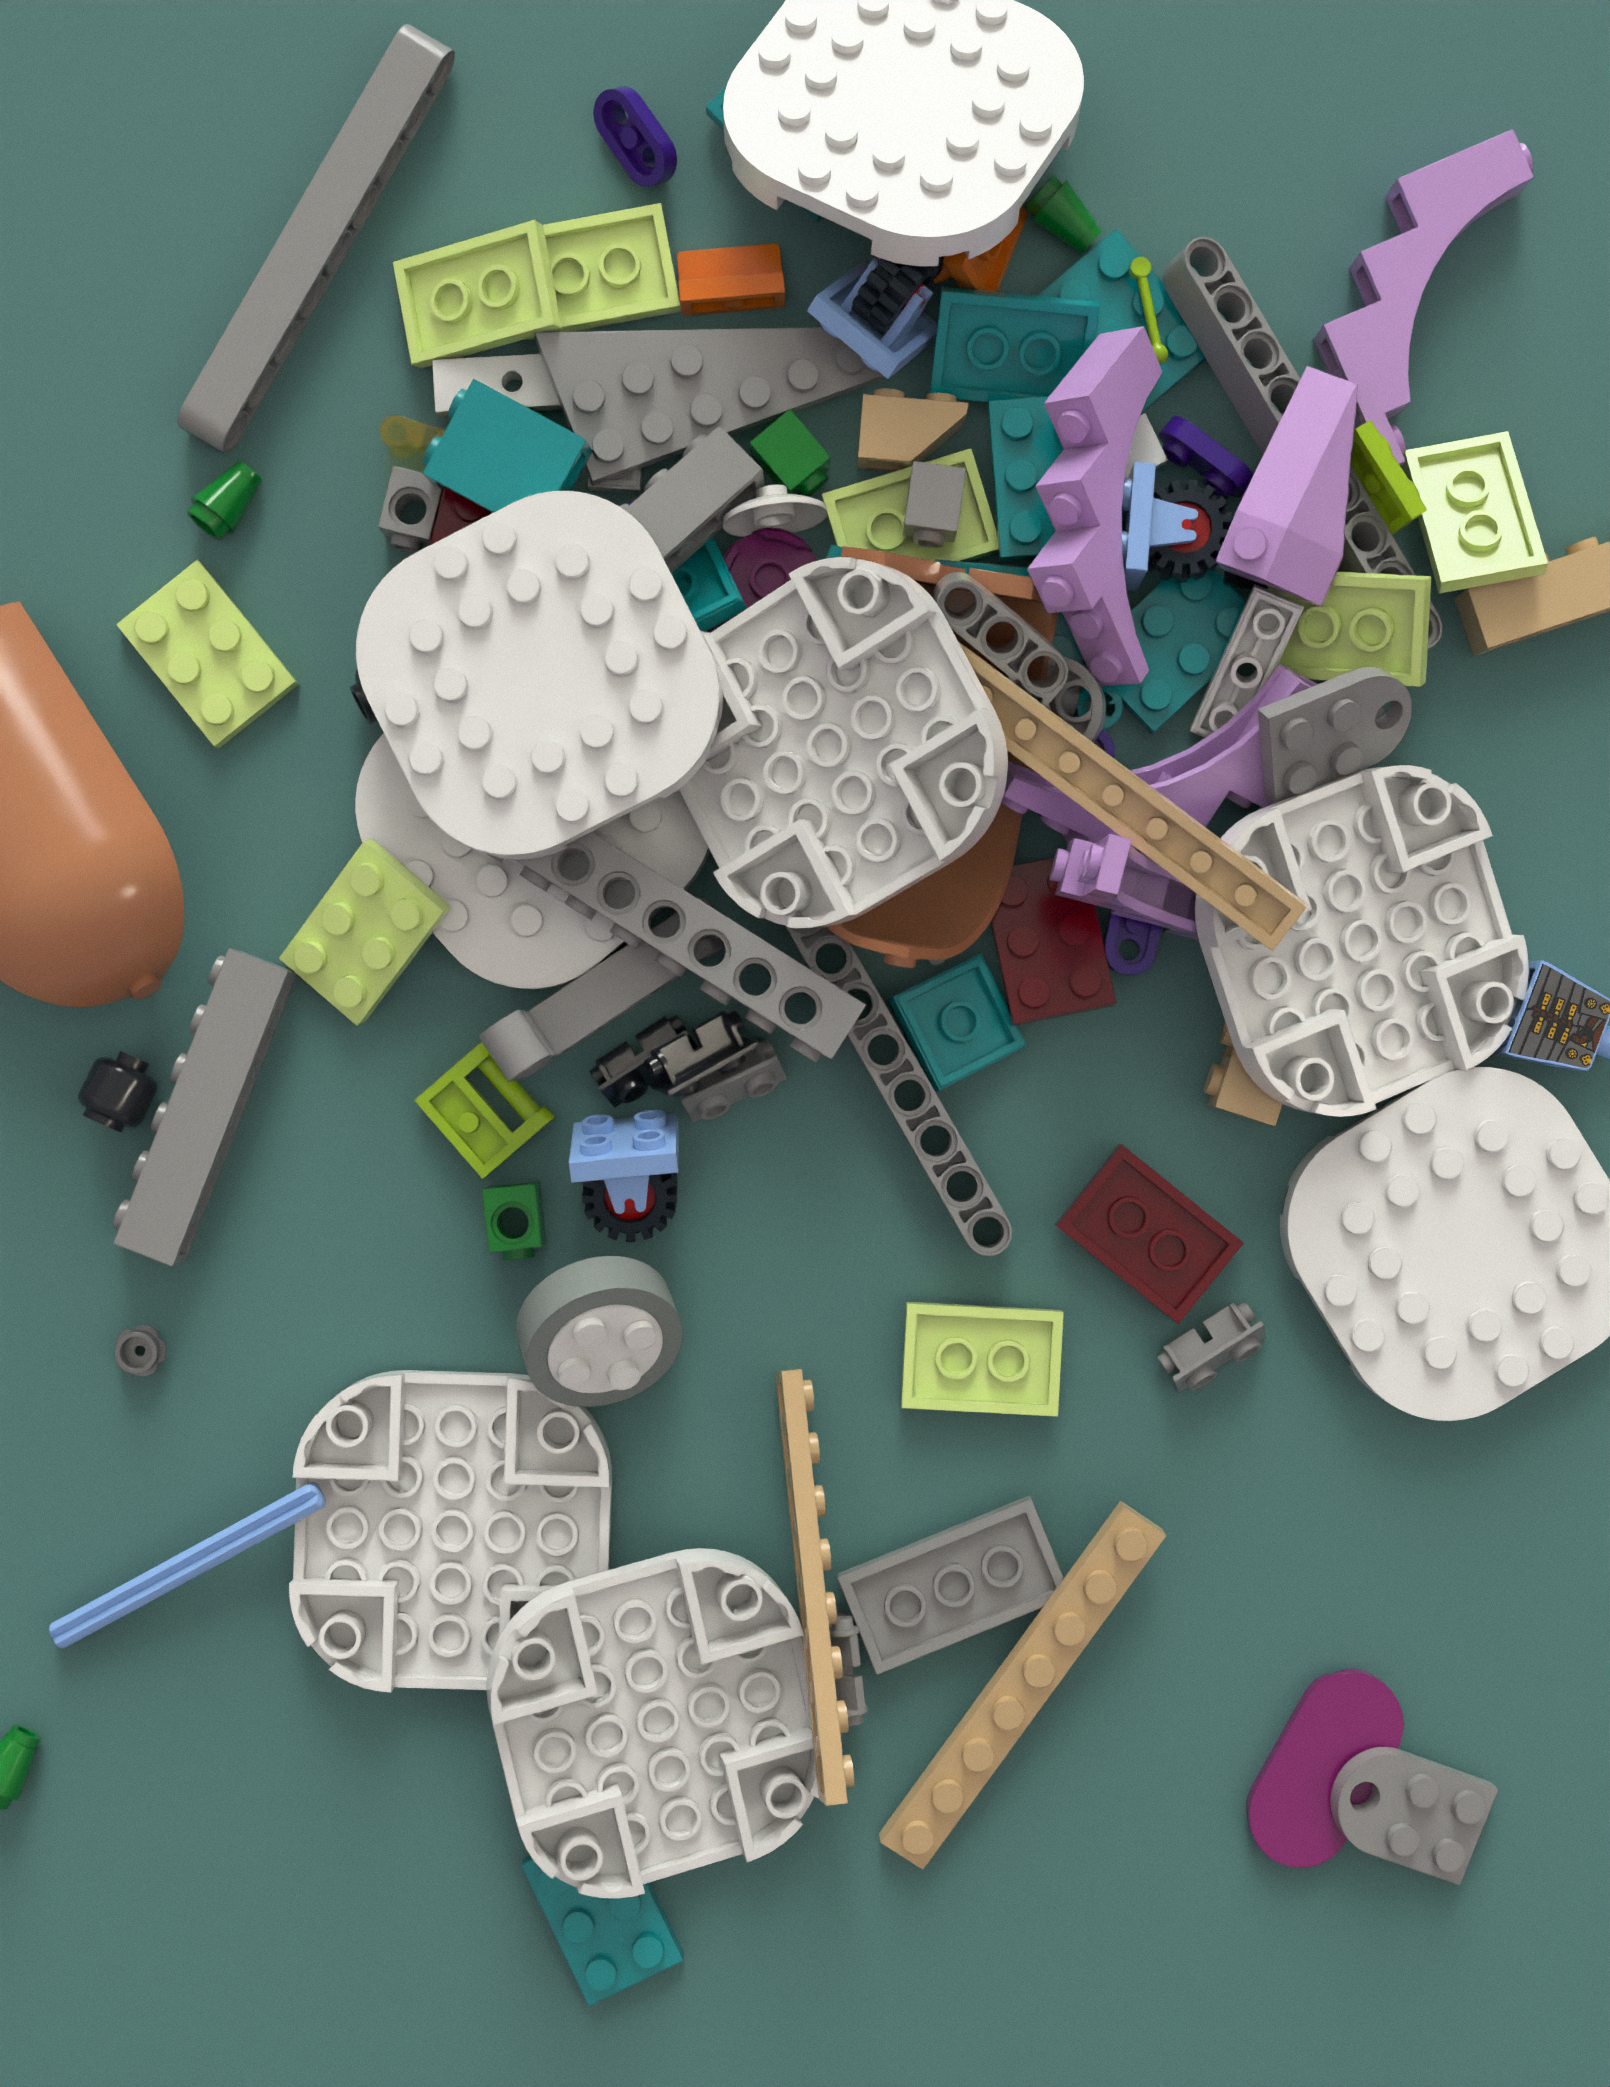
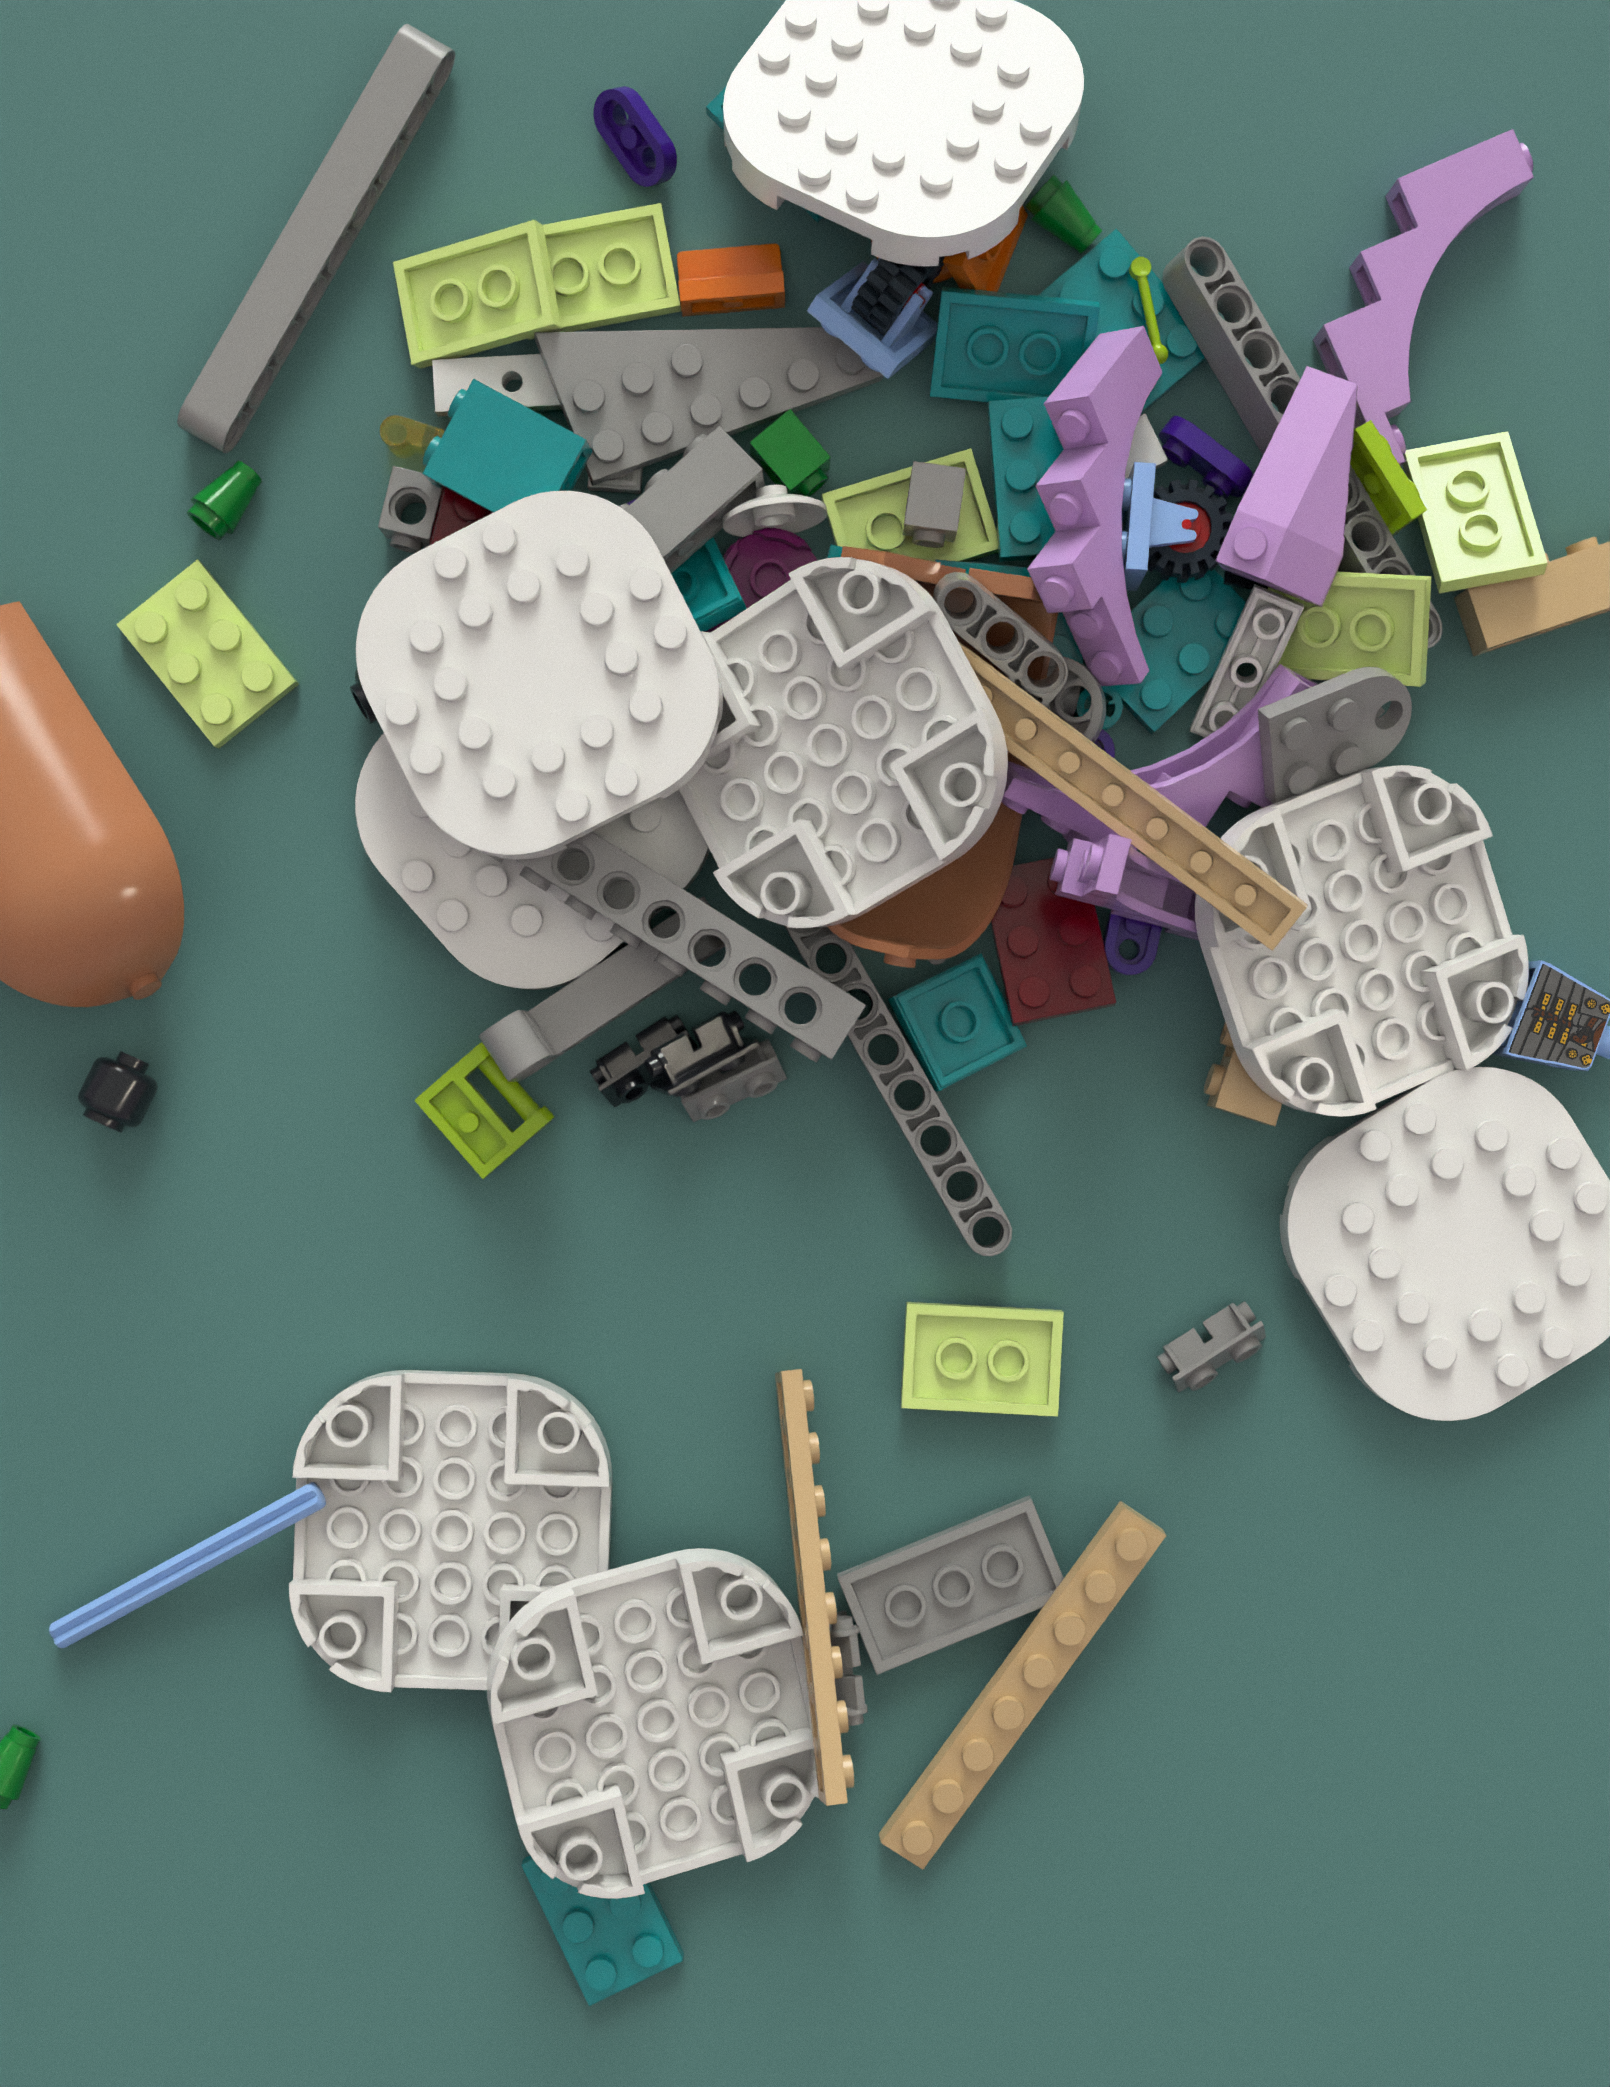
(126, 1352): flat silver plate -> none
(204, 1107): light grey brick -> none
(364, 931): yellowish green plate -> none
(522, 1196): green brick -> none
(598, 1331): wheel -> none
(627, 1171): light blue plate -> none
(905, 429): tan slope -> none
(1149, 1233): dark red plate -> none
(1292, 1792): magenta tile -> none
(1416, 1811): light grey plate -> none

